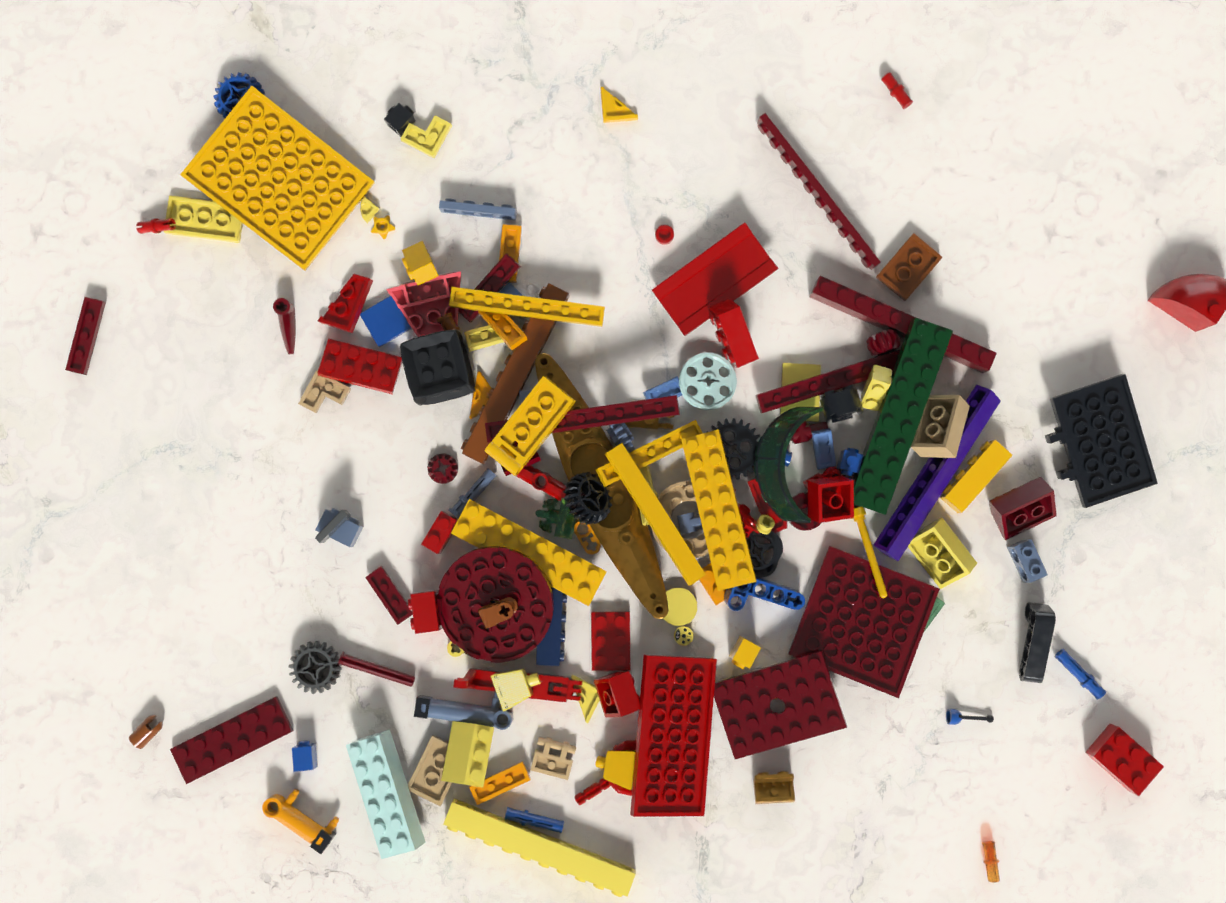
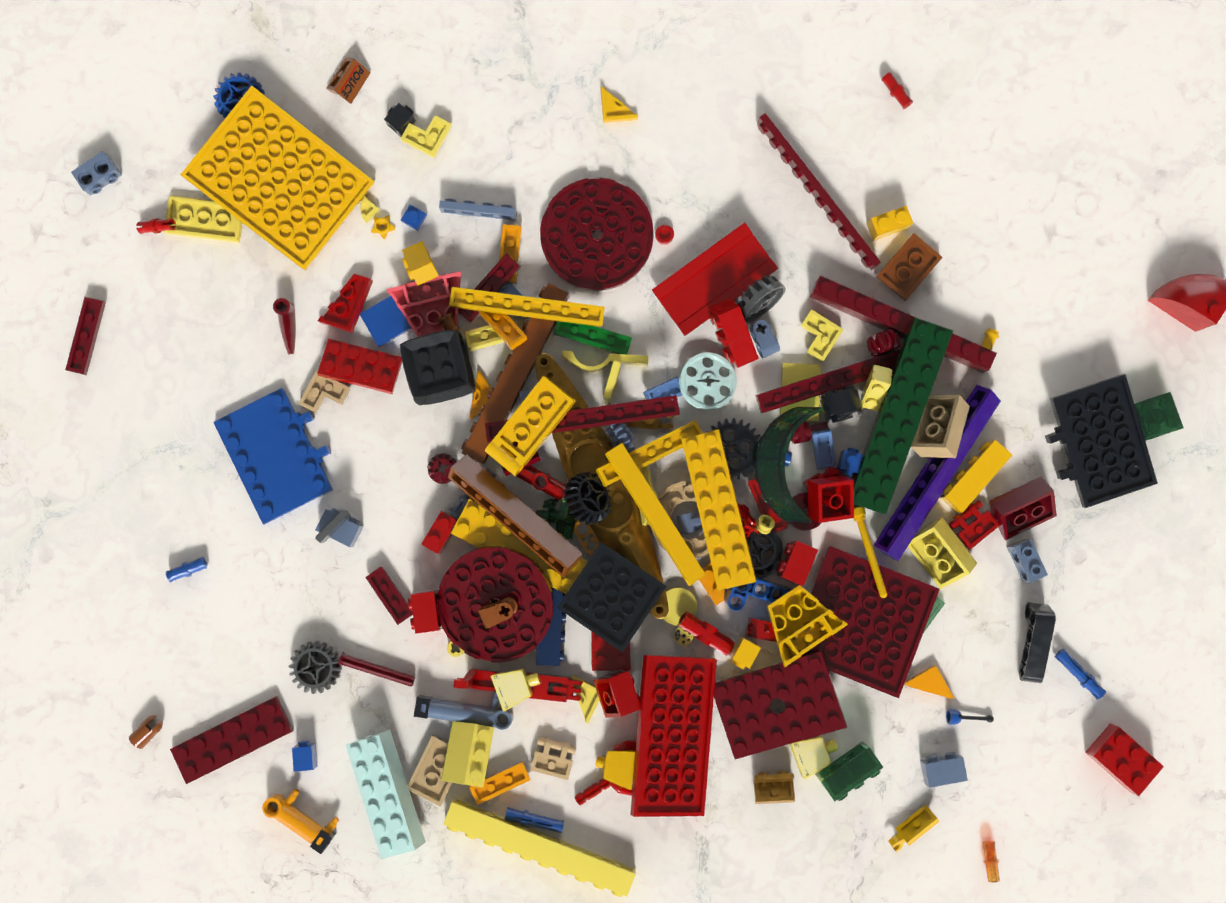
(94, 169): none -> sand blue brick
(186, 569): none -> blue pin
(274, 455): none -> blue hinge
(348, 79): none -> dark orange panel
(413, 217): none -> blue plate
(515, 515): none -> dark orange brick
(590, 207): none -> dark red plate
(594, 337): none -> green plate
(611, 597): none -> black plate
(612, 380): none -> light yellow tile
(636, 360): none -> light yellow piece
(706, 633): none -> red piece
(760, 297): none -> dark grey gear
(760, 629): none -> red hinge
(765, 341): none -> sand blue piece
(796, 562): none -> red brick
(801, 623): none -> yellow wedge
(812, 754): none -> light yellow torso
(825, 332): none -> light yellow plate
(849, 771): none -> clear green brick
(889, 223): none -> yellow brick
(913, 828): none -> yellow plate
(931, 682): none -> light orange tile
(943, 770): none -> sand blue brick
(978, 528): none -> red plate
(990, 338): none -> yellow pin
(1158, 416): none -> clear green brick

